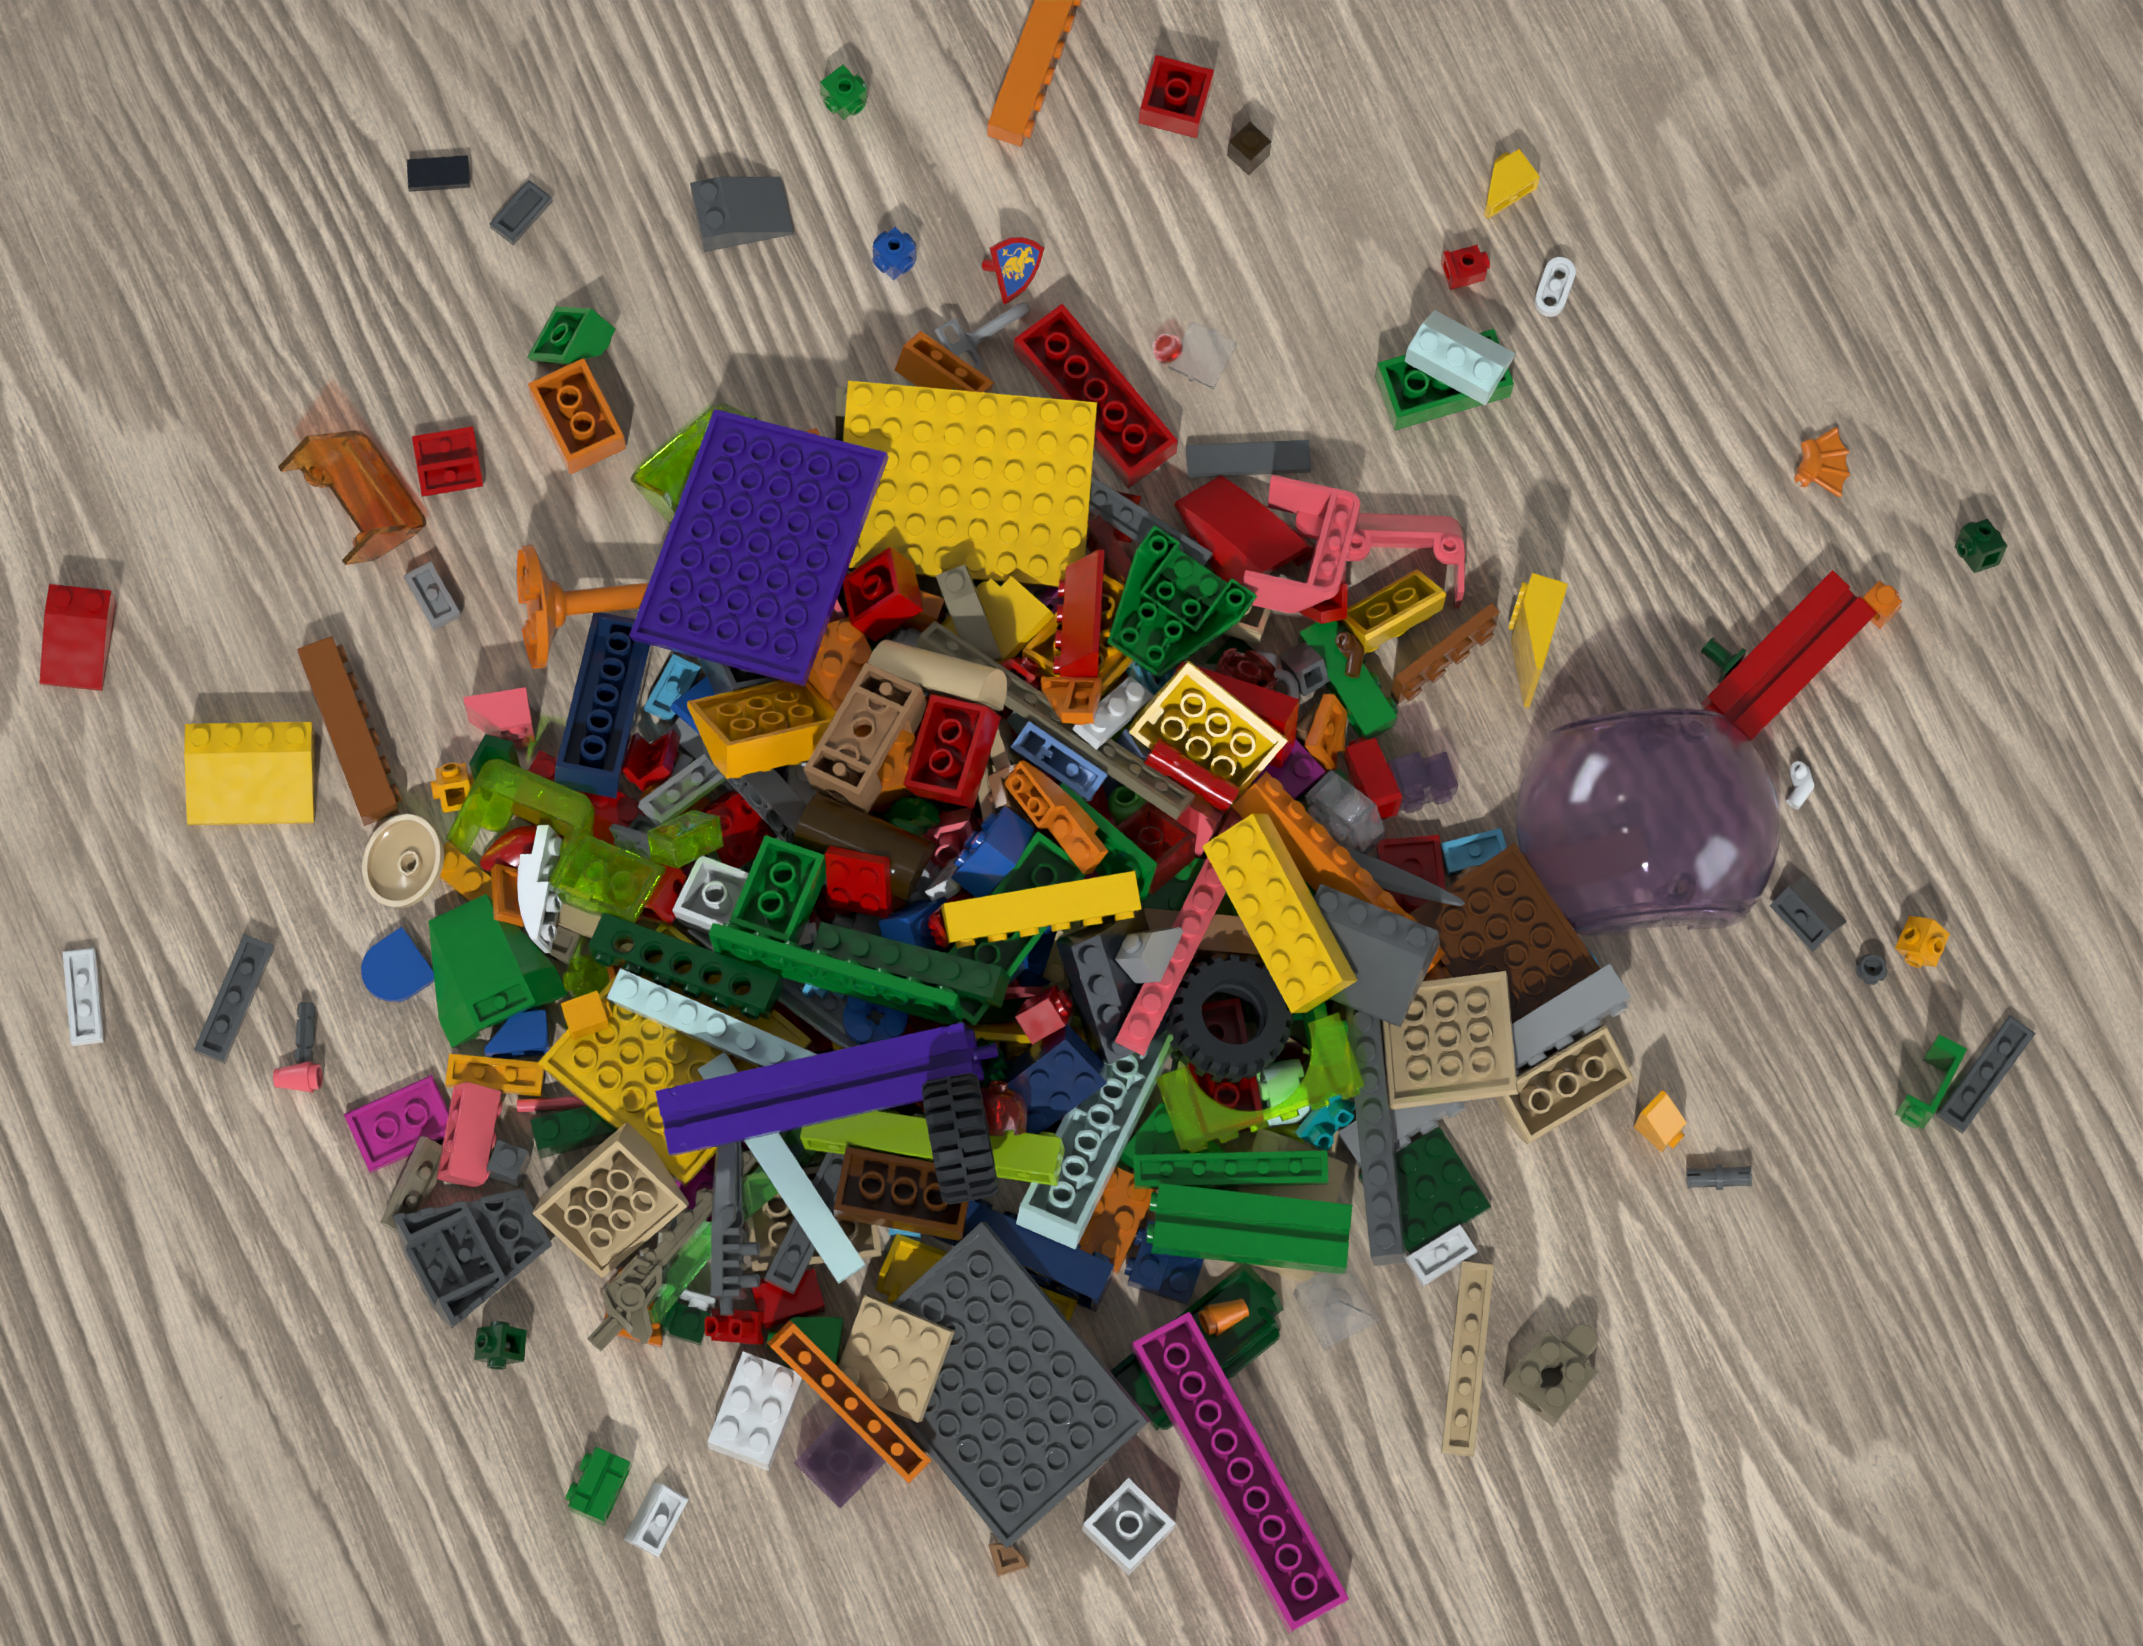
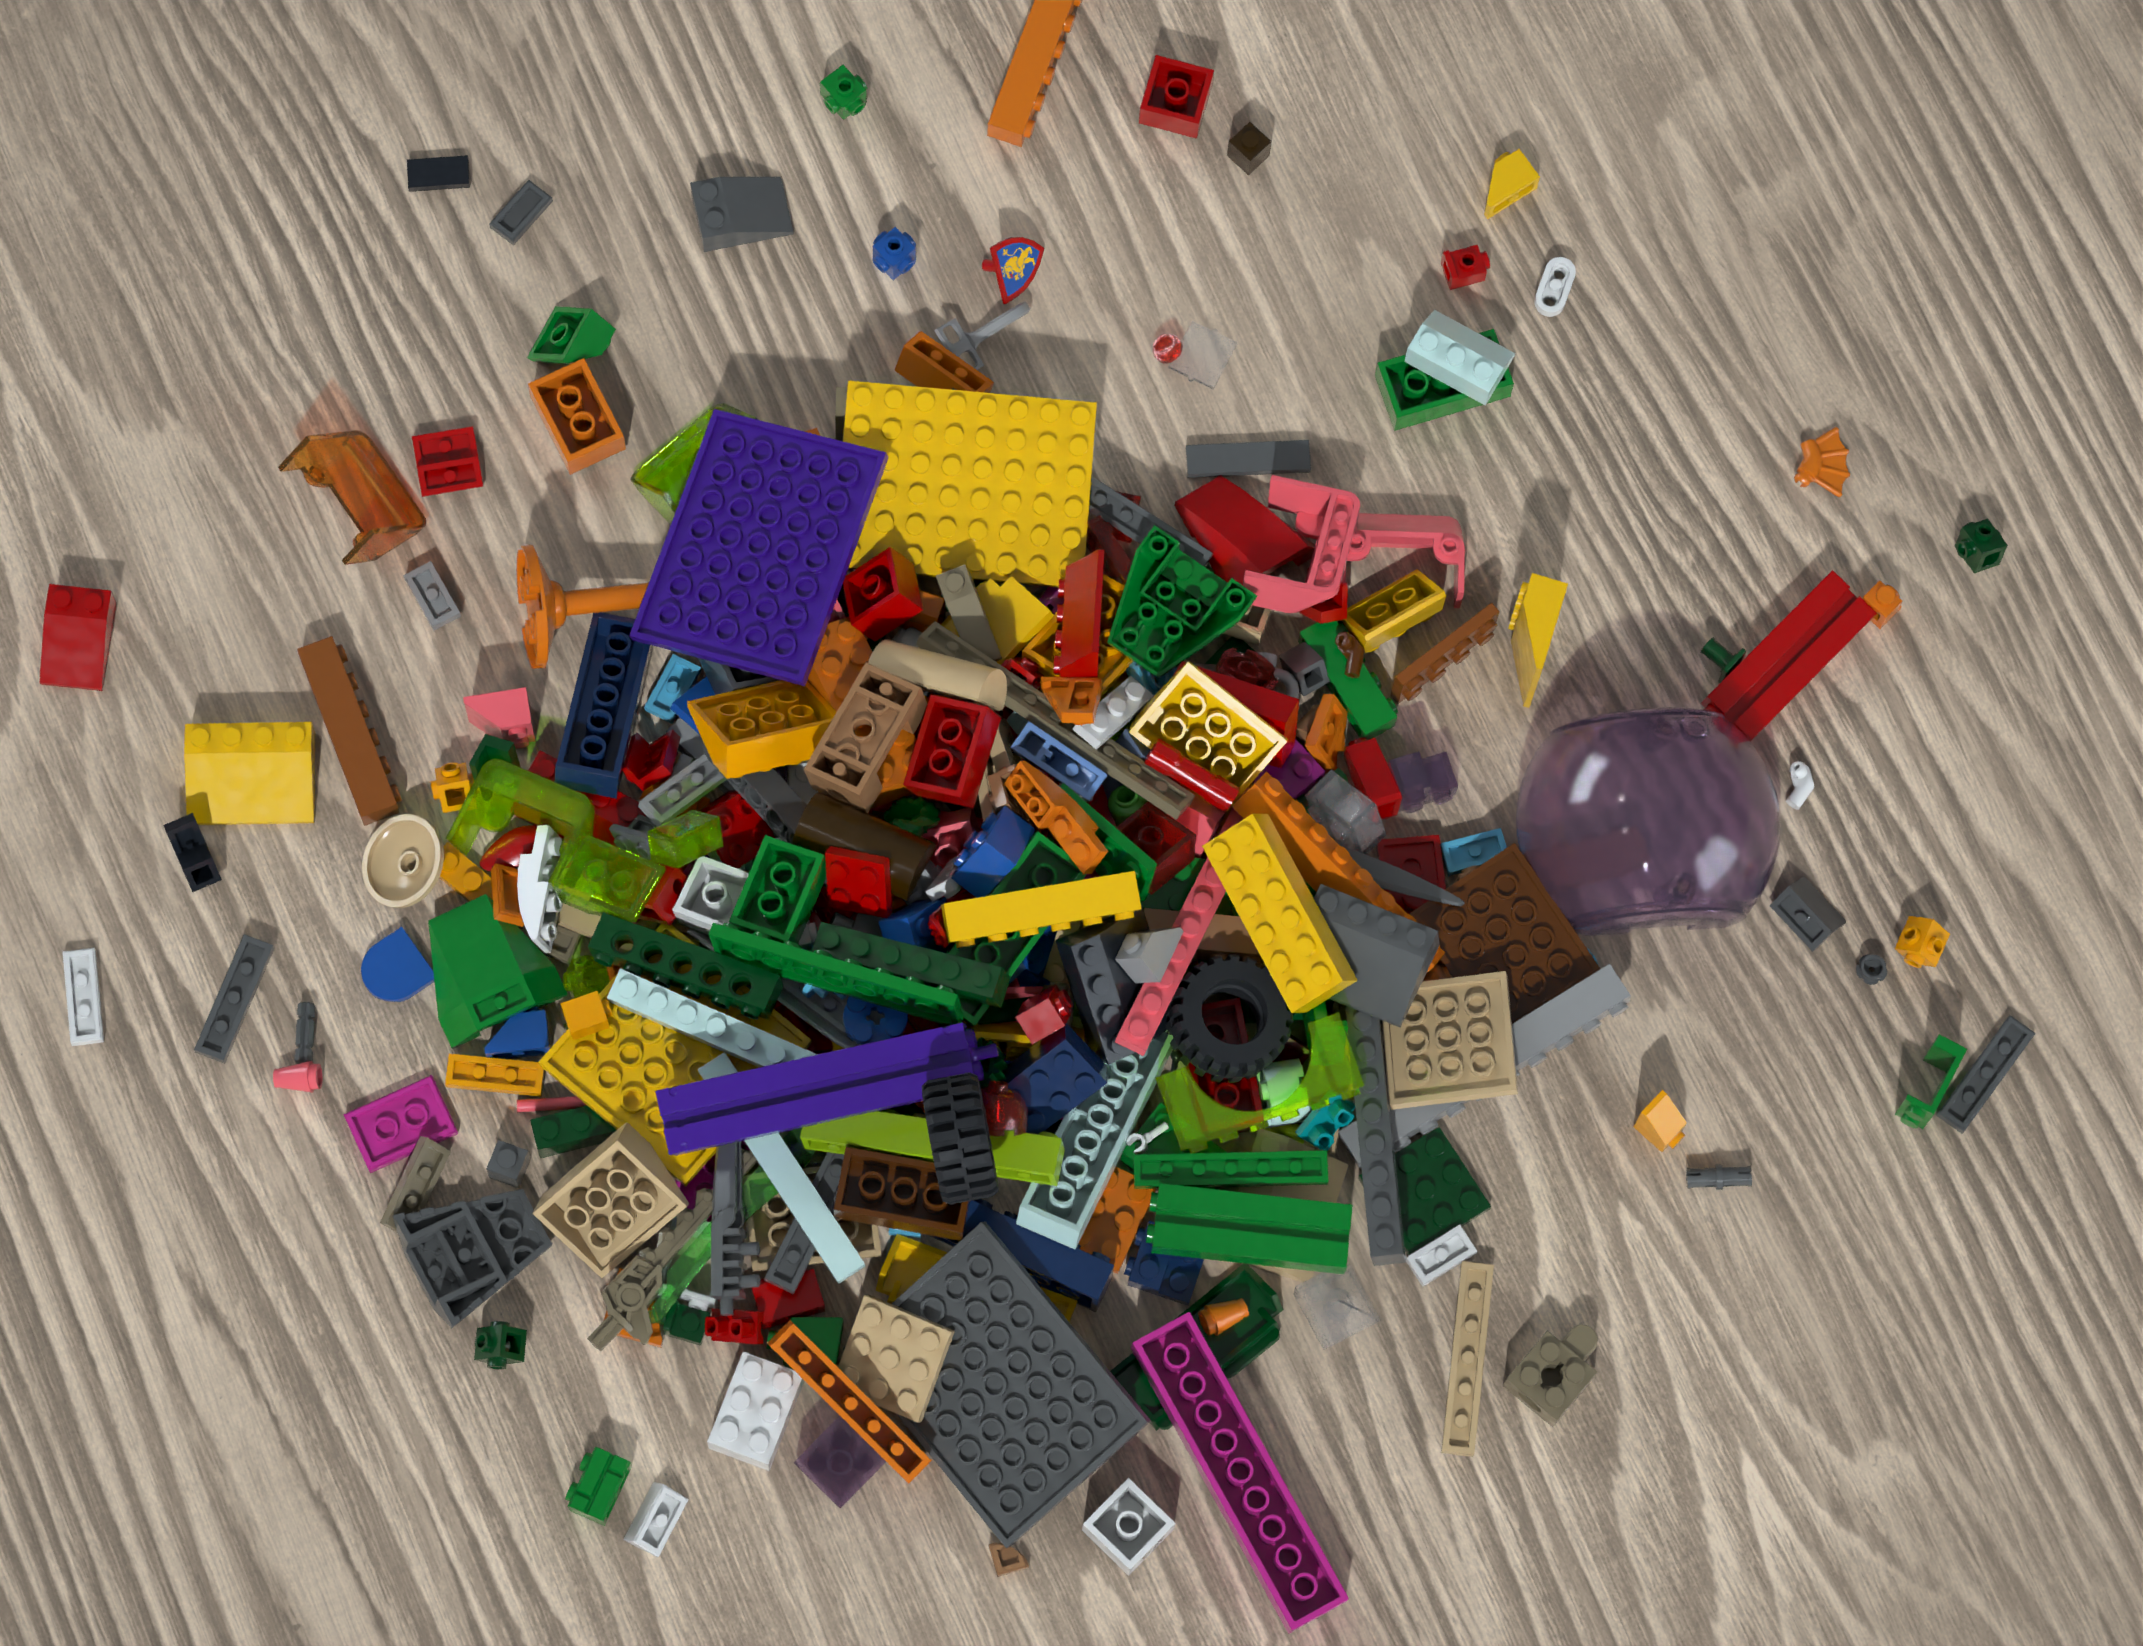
(192, 852): none -> black brick
(469, 1135): coral brick -> none
(1077, 369): red brick -> none
(1146, 1138): none -> white hand
(1565, 1085): tan brick -> none

